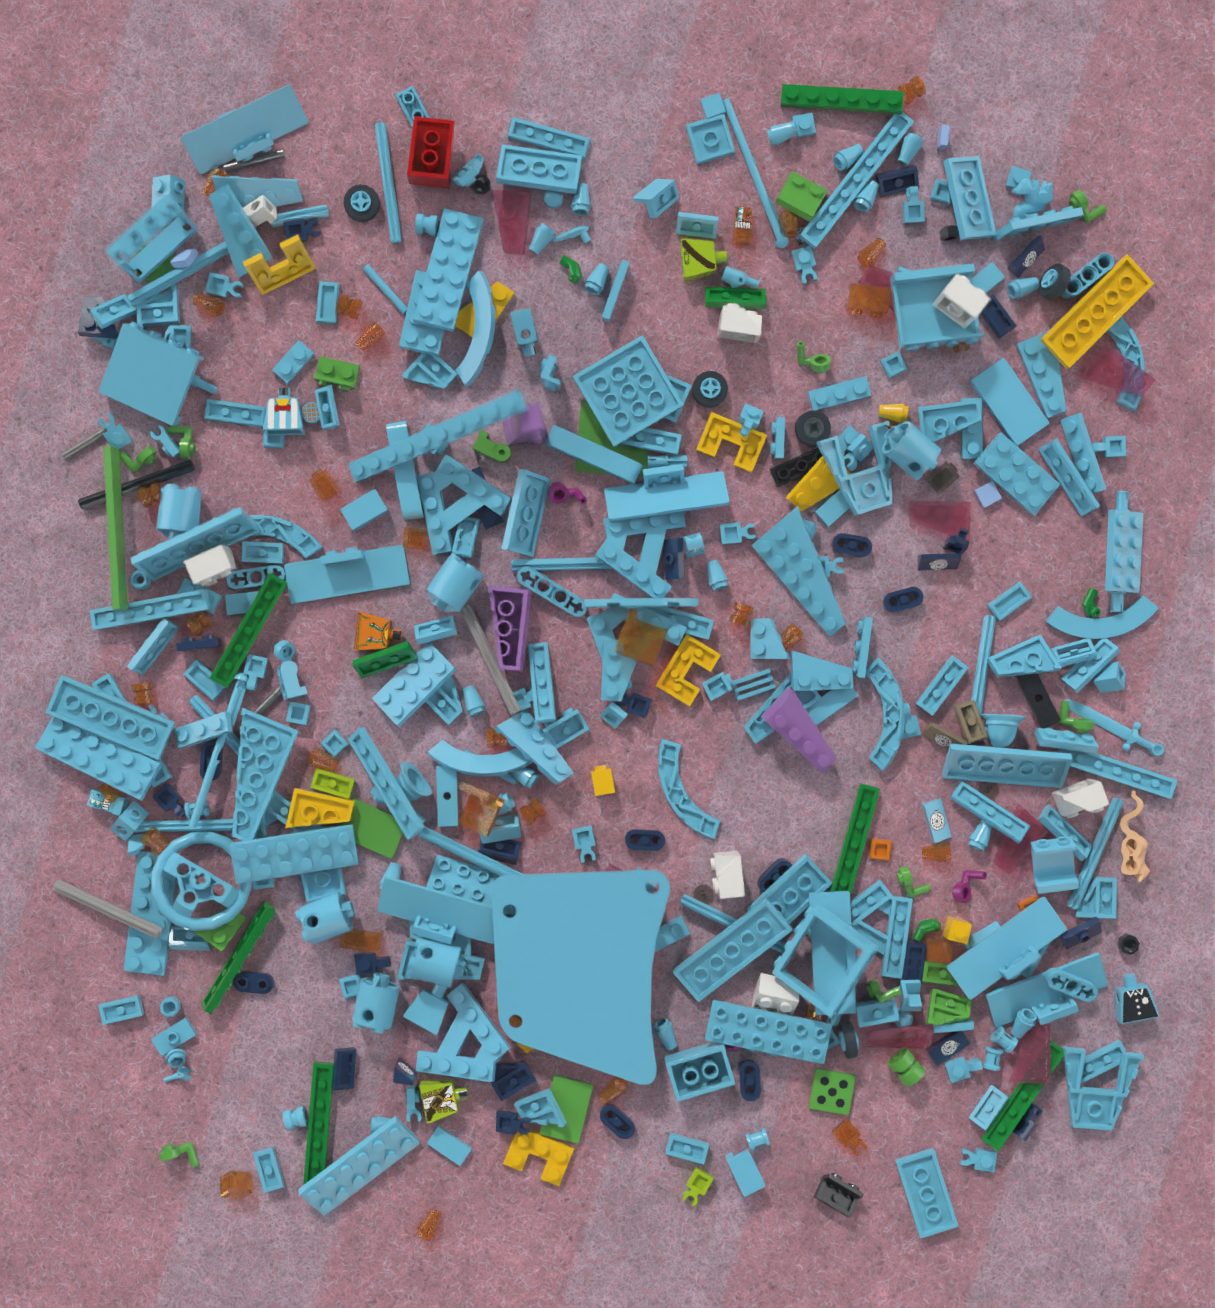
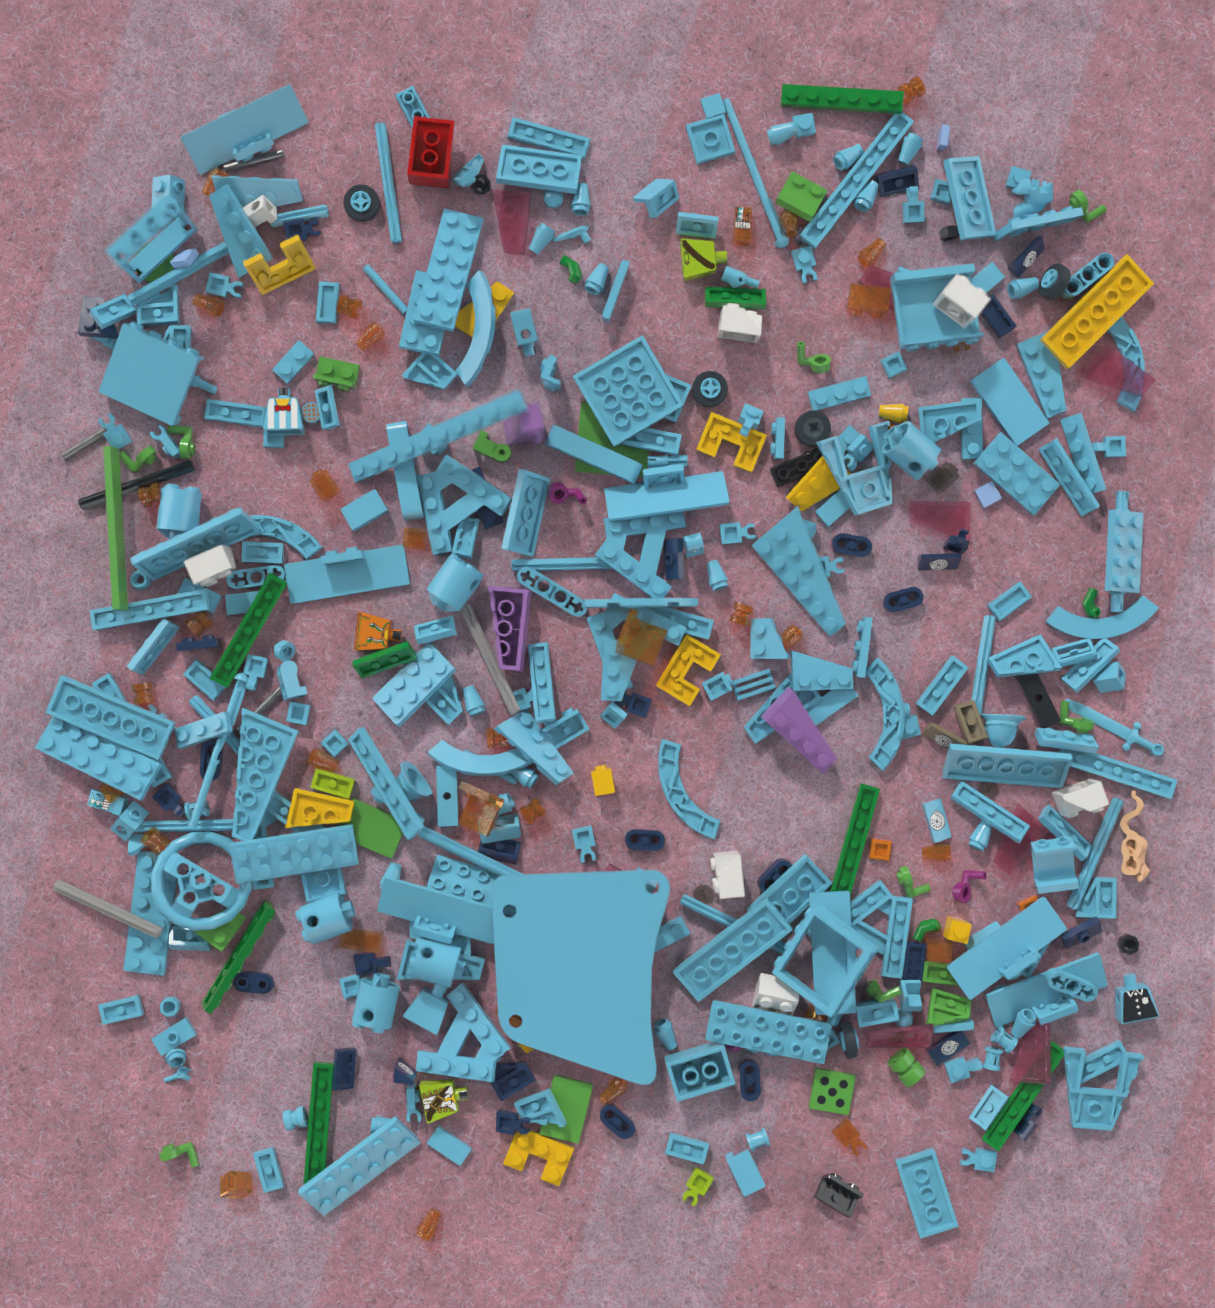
(426, 224): medium azure wheel -> none

